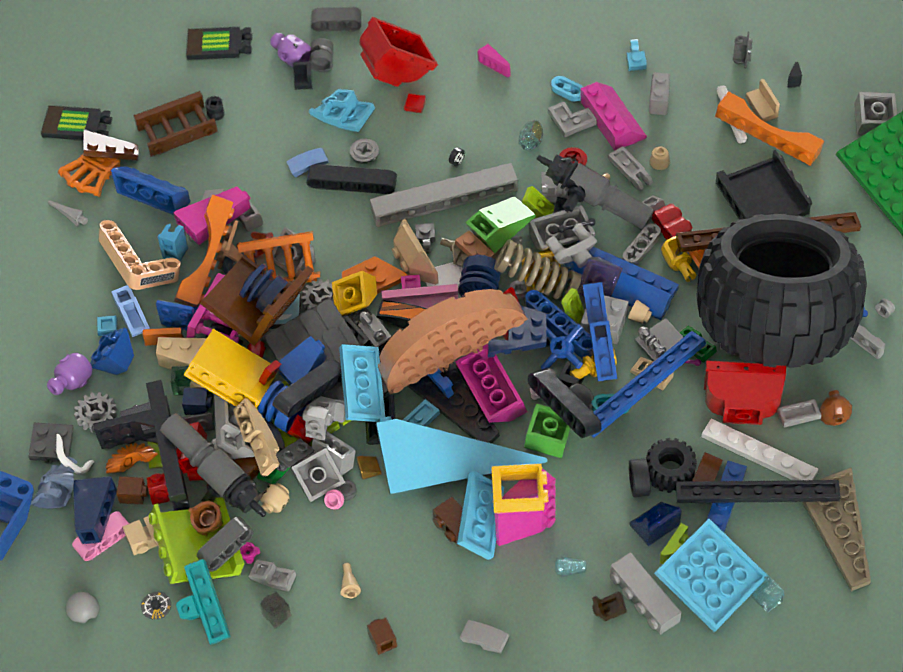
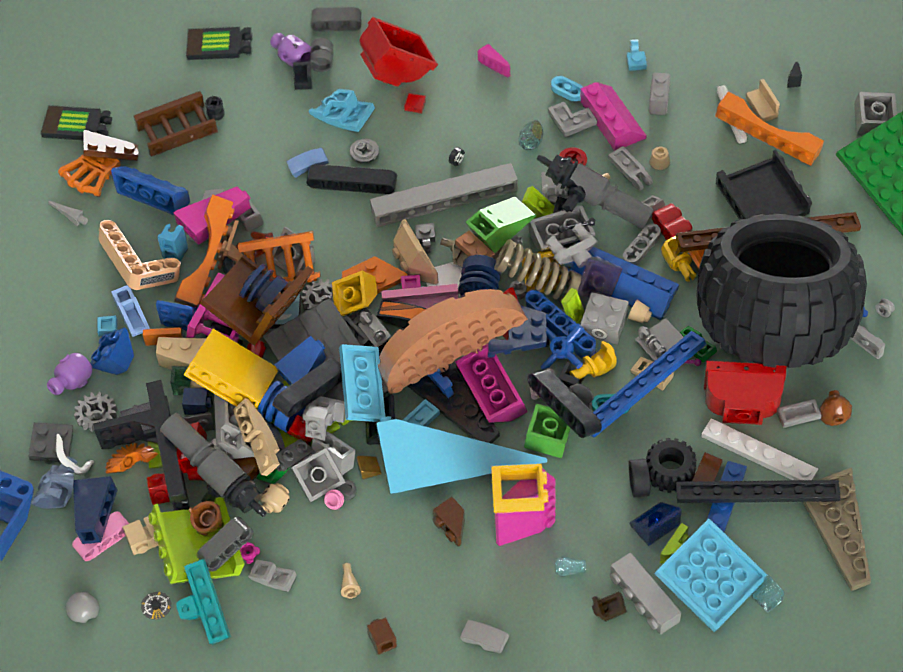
(131, 490): reddish brown brick -> none
(269, 372): red tile -> none
(275, 609): clear smoke brick -> none
(478, 517): medium azure plate -> none
(599, 332): blue bracket -> none
(741, 48): dark grey hinge -> none

